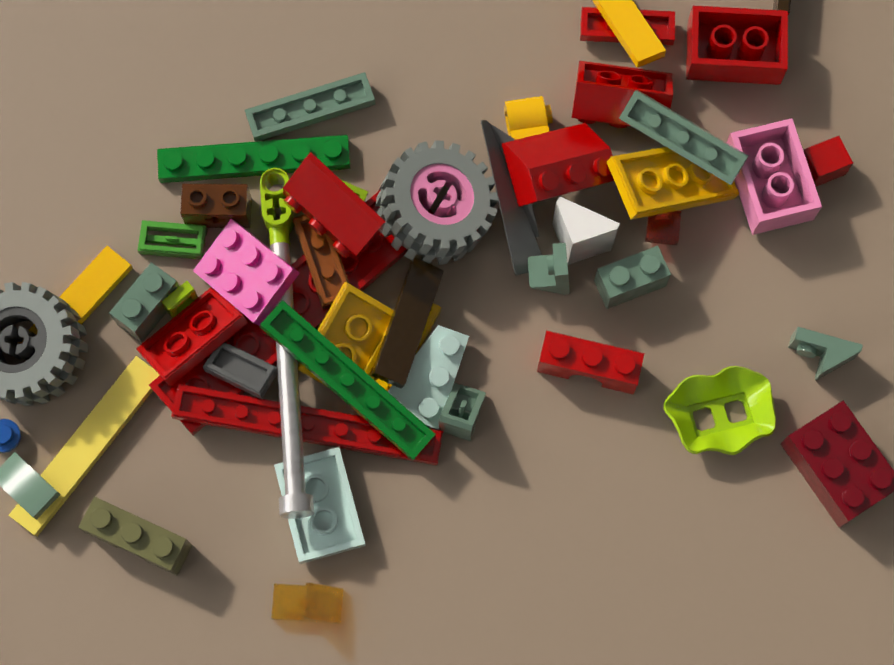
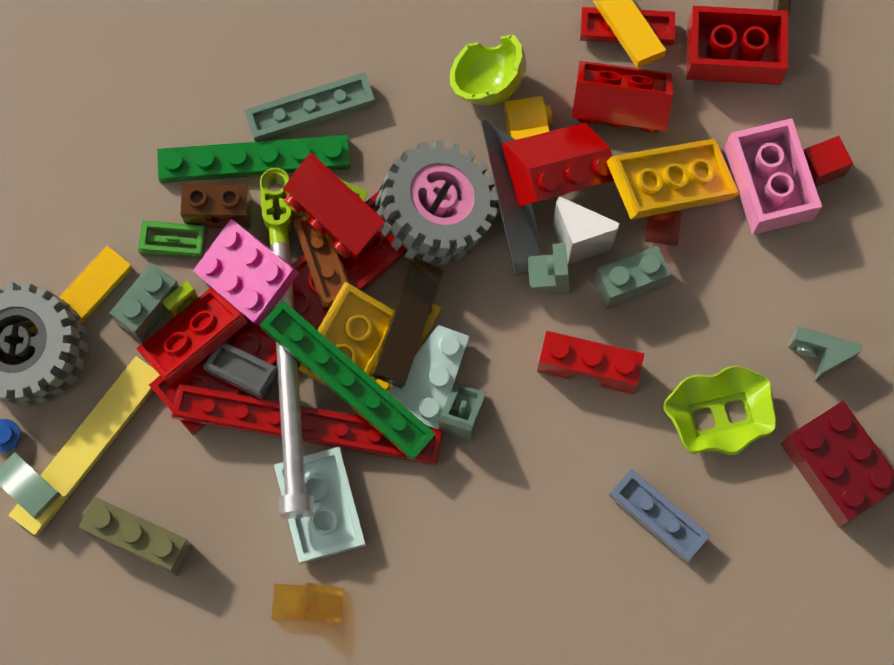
(488, 73): none -> lime cylinder
(659, 515): none -> sand blue plate
(683, 137): sand green plate -> none

